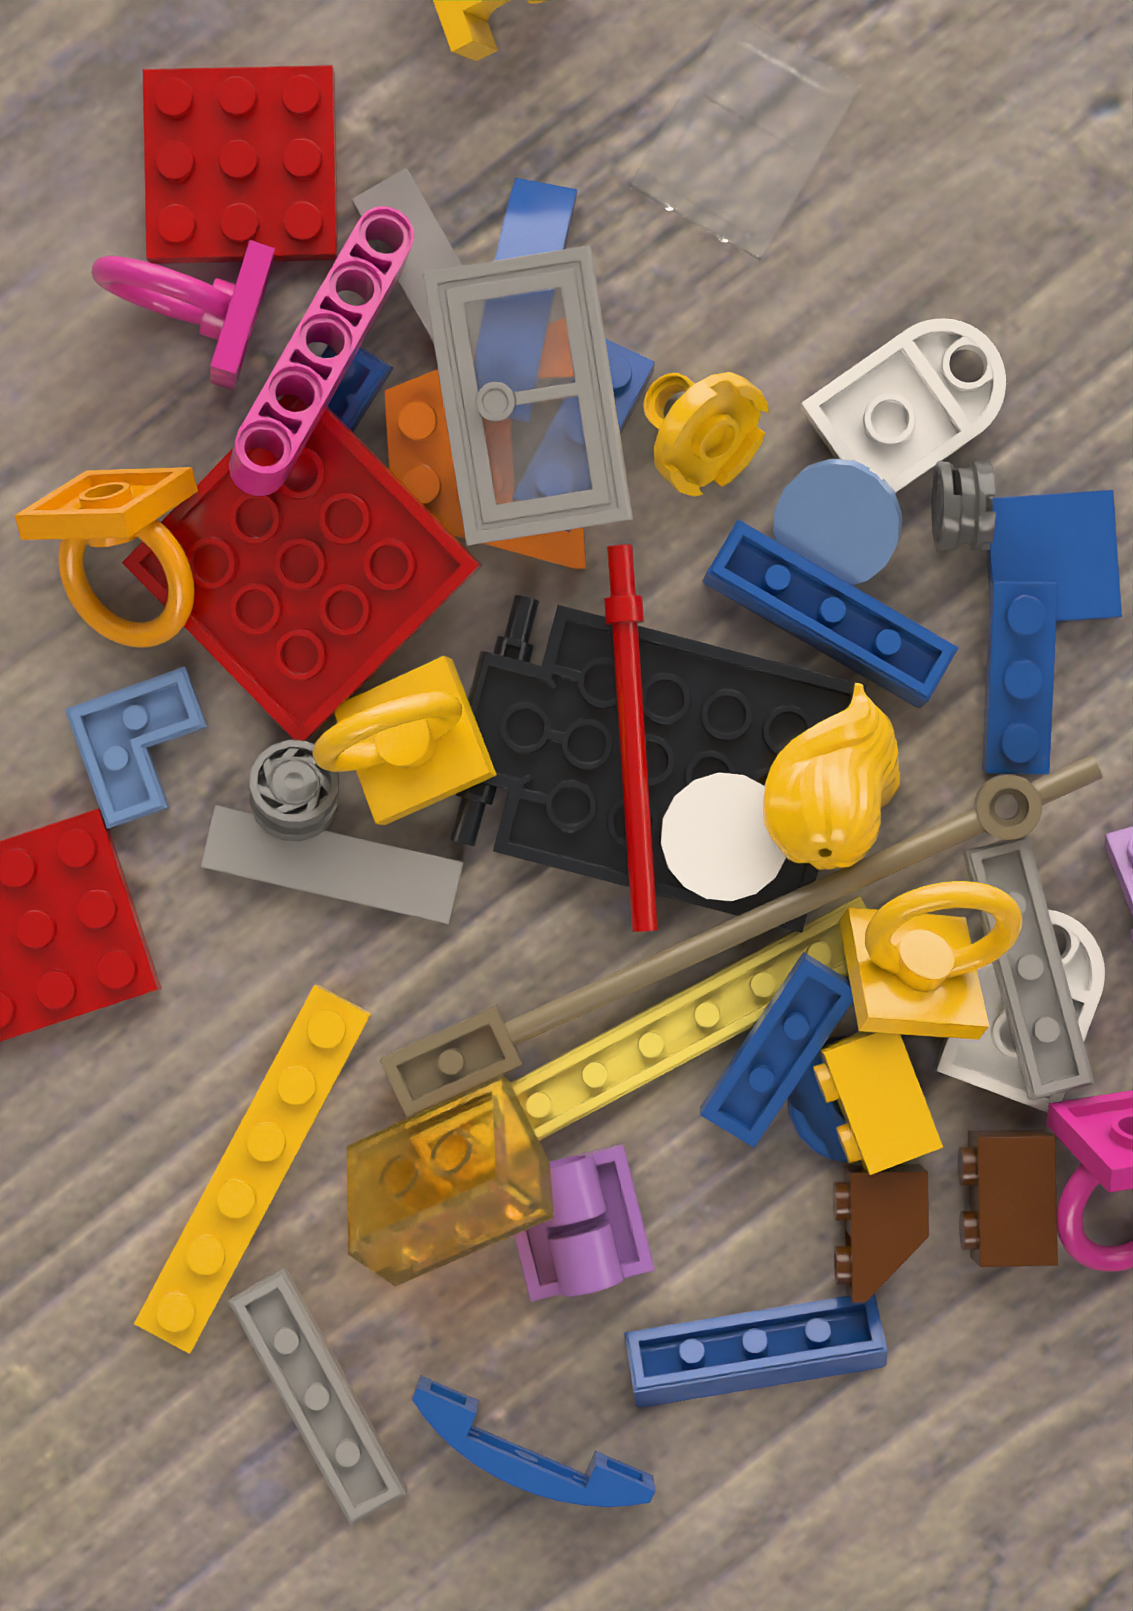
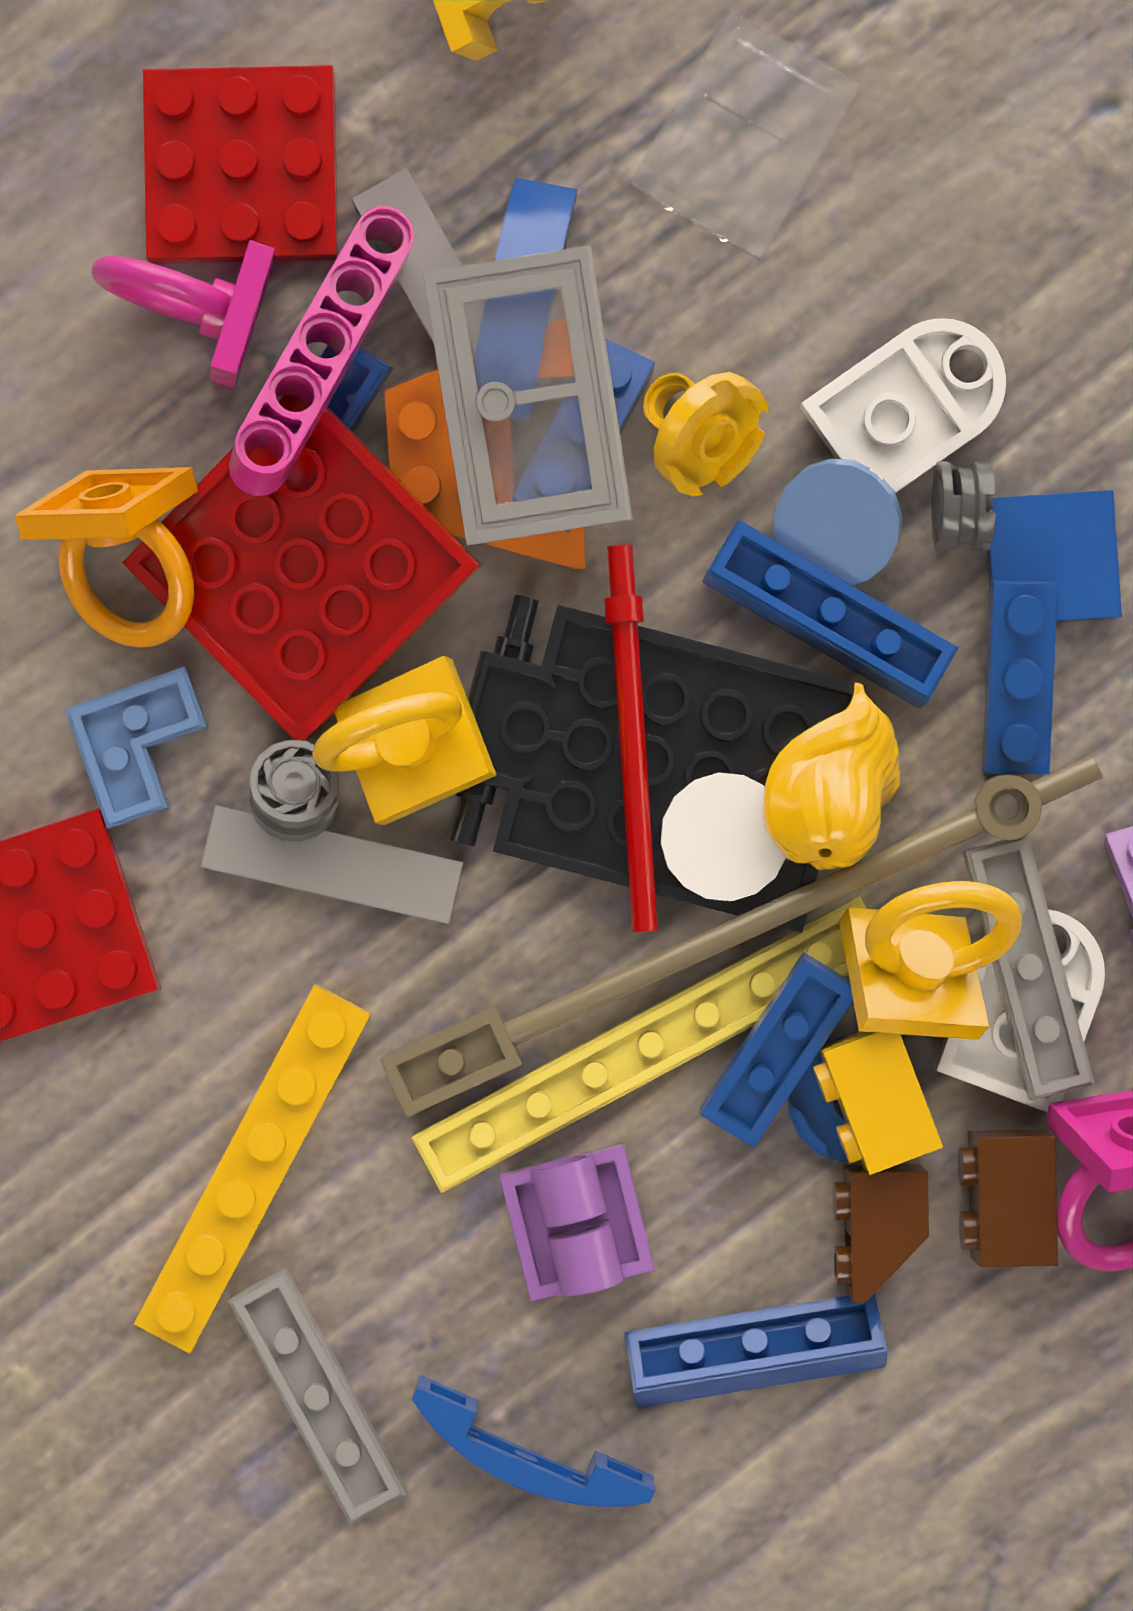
(446, 1183): clear yellow slope -> none

